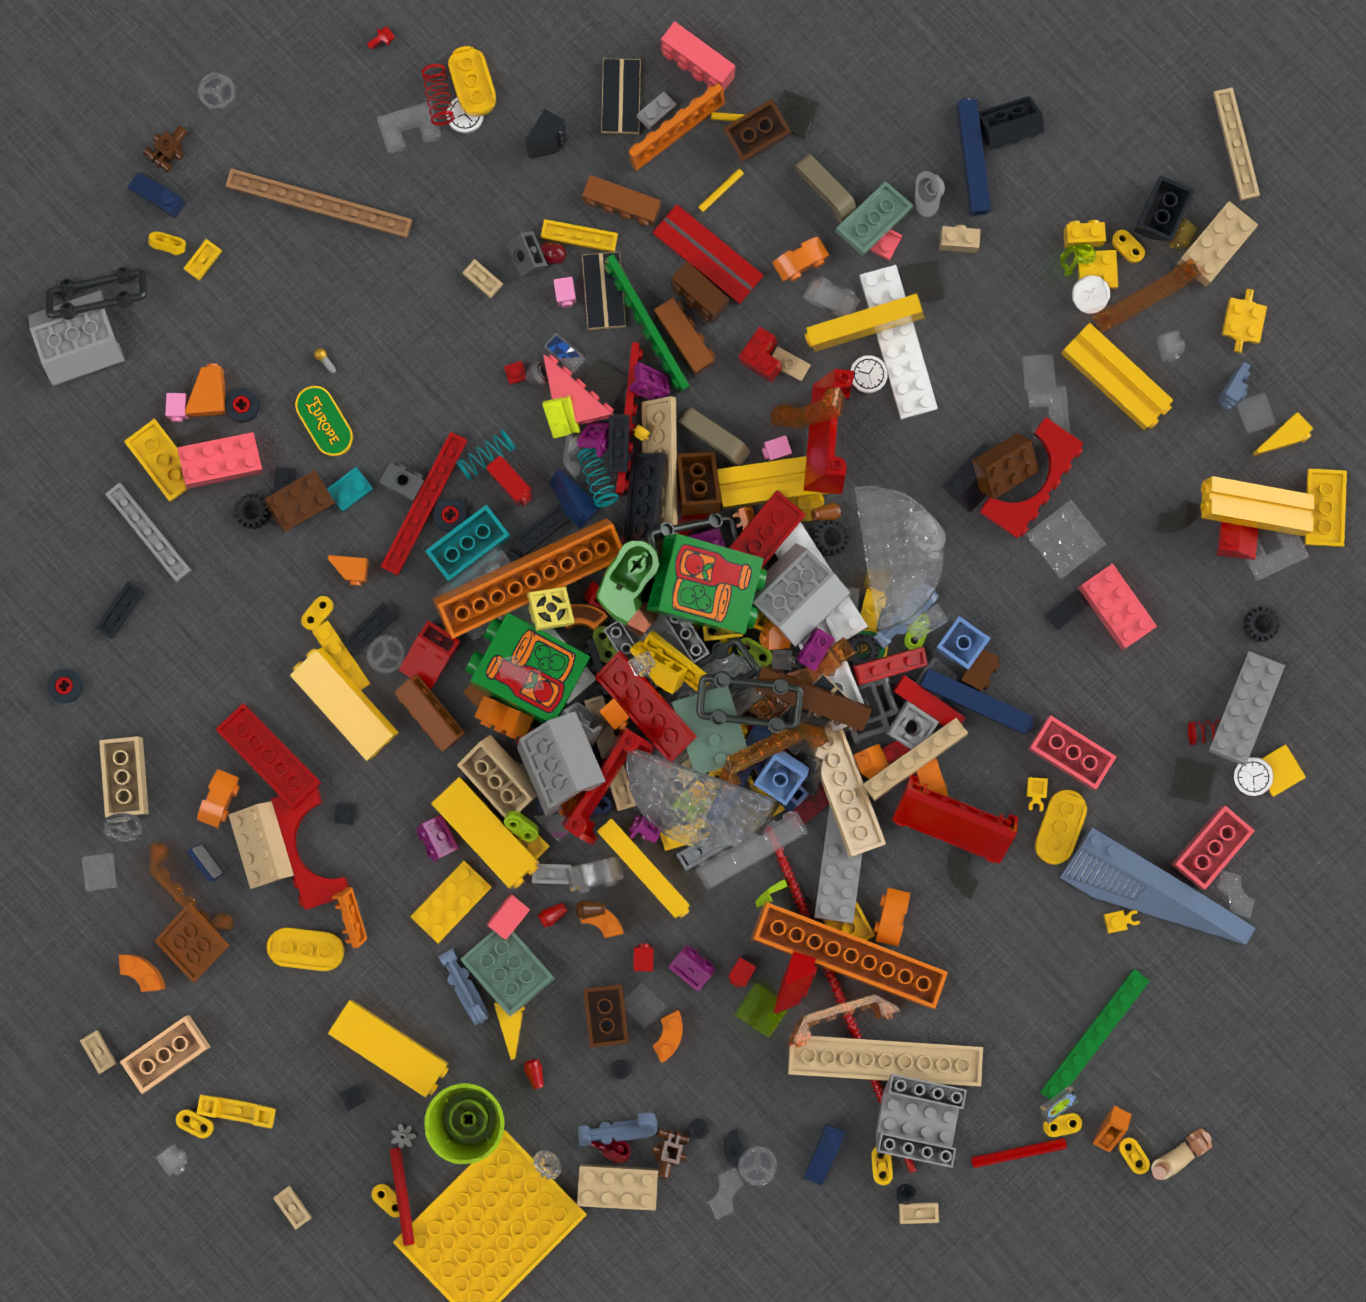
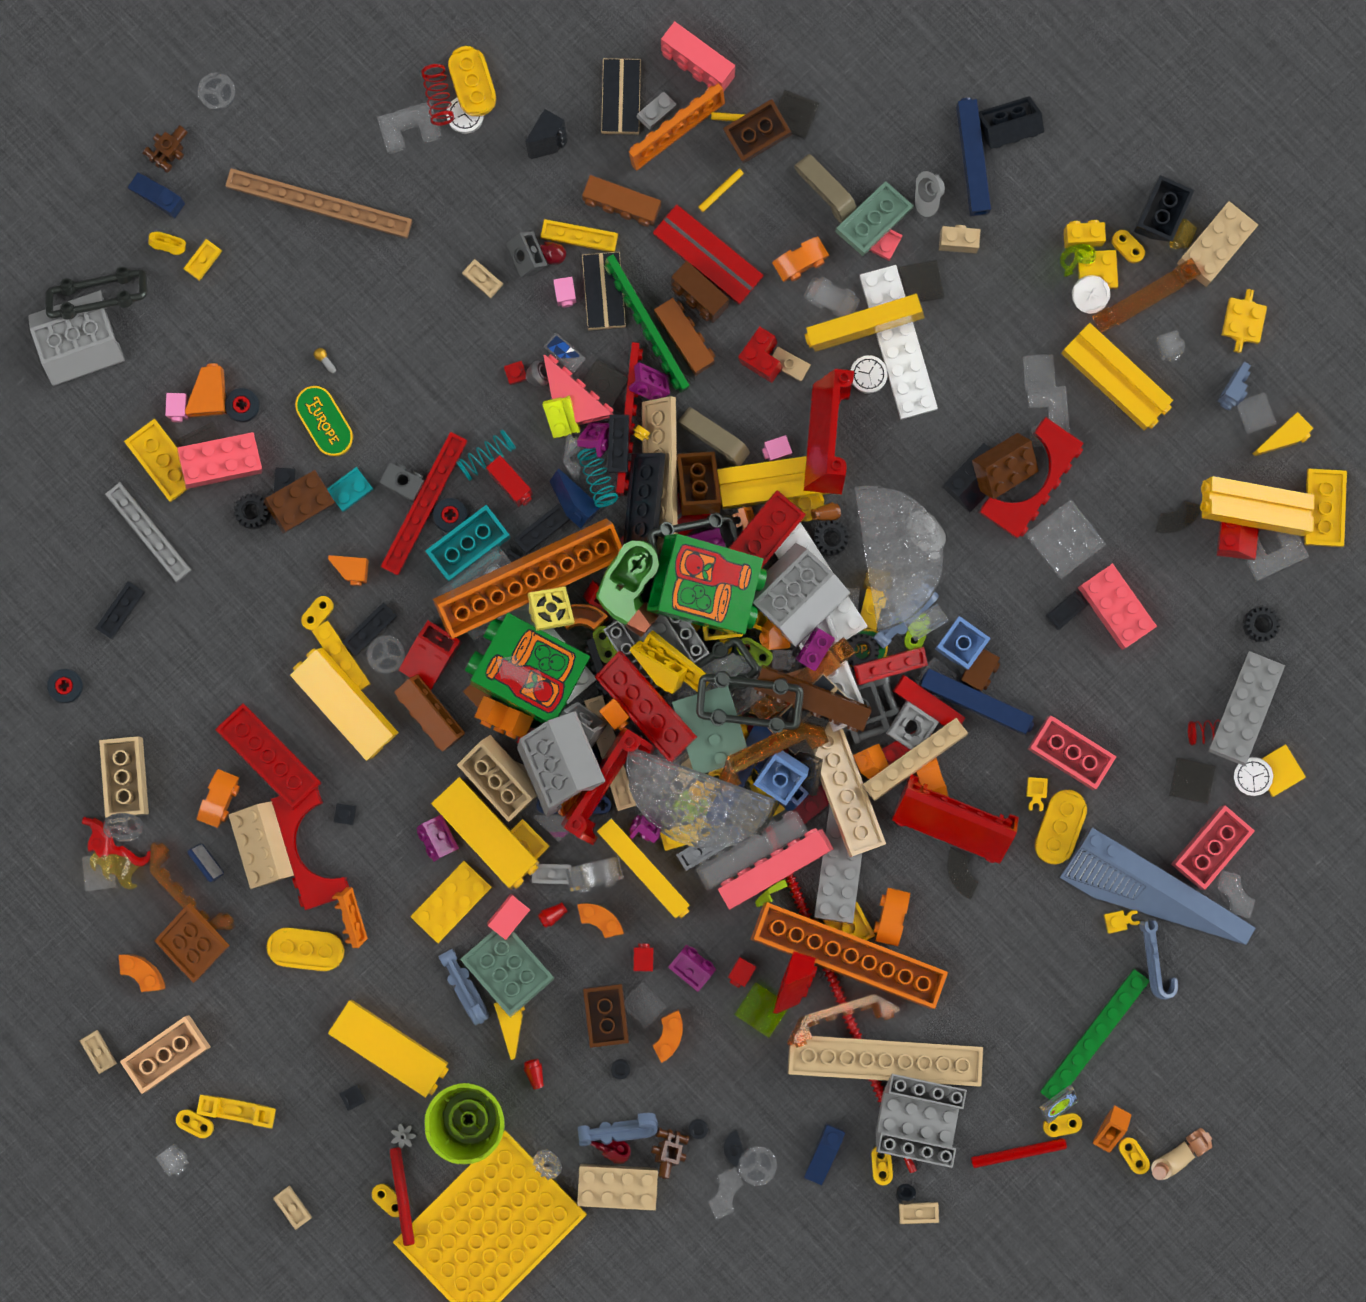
(112, 858): none -> piece
(385, 35): red piece -> none
(522, 826): lime plate -> none
(589, 909): reddish brown cone -> none
(642, 663): clear plate -> none
(772, 870): none -> coral brick
(810, 414): clear orange slope -> none
(1153, 962): none -> sand blue piece
(1236, 144): tan plate -> none

